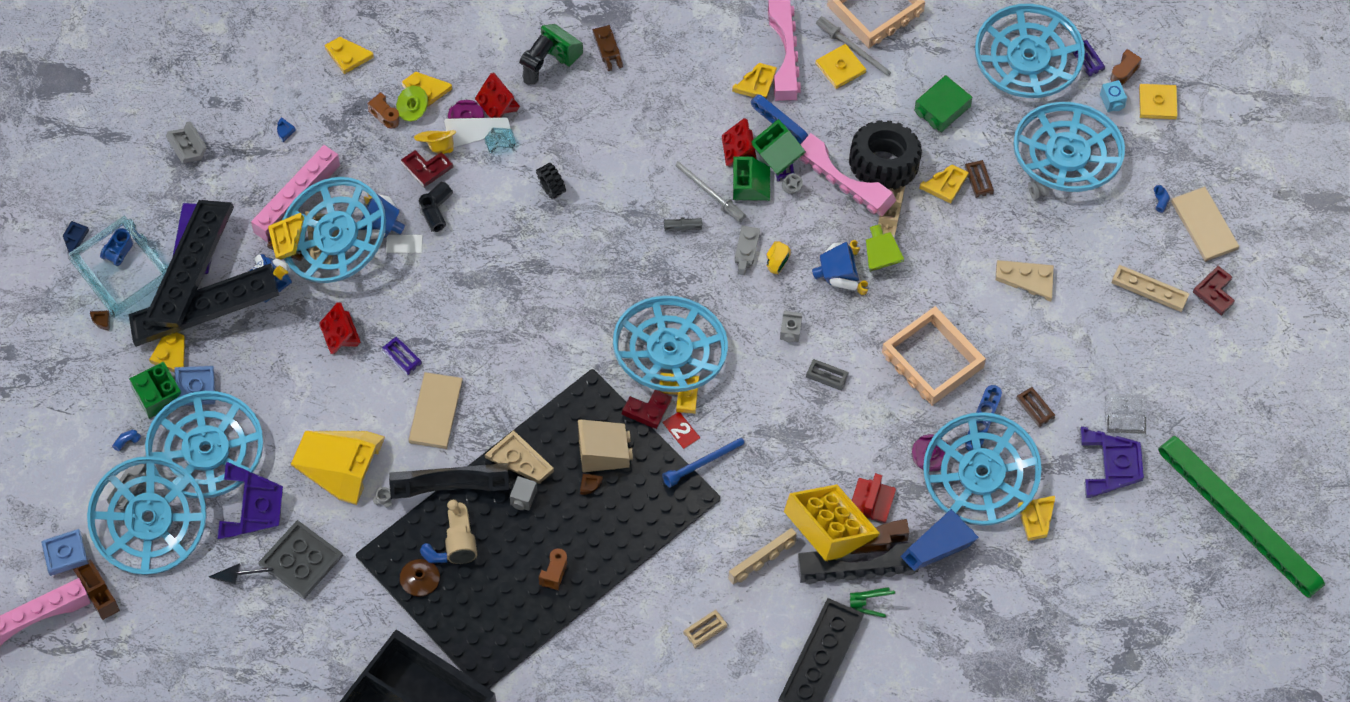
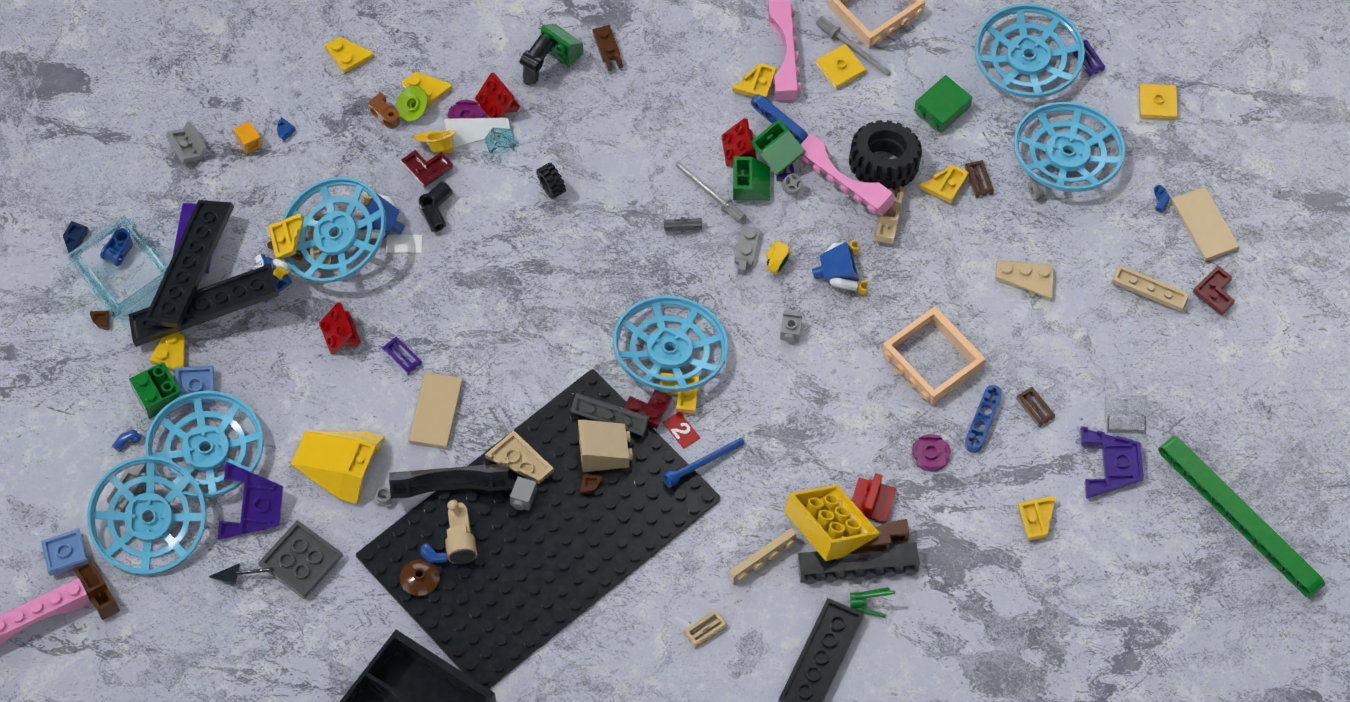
(247, 137): none -> light orange panel
(318, 168): bright pink arch -> none
(555, 570): dark orange leg -> none
(607, 412): none -> dark grey tile
(825, 377): dark grey tile -> none
(882, 249): lime torso -> none
(940, 541): blue slope -> none
(984, 458): medium azure dish -> none
(1113, 96): medium azure brick -> none
(1129, 65): dark orange leg -> none

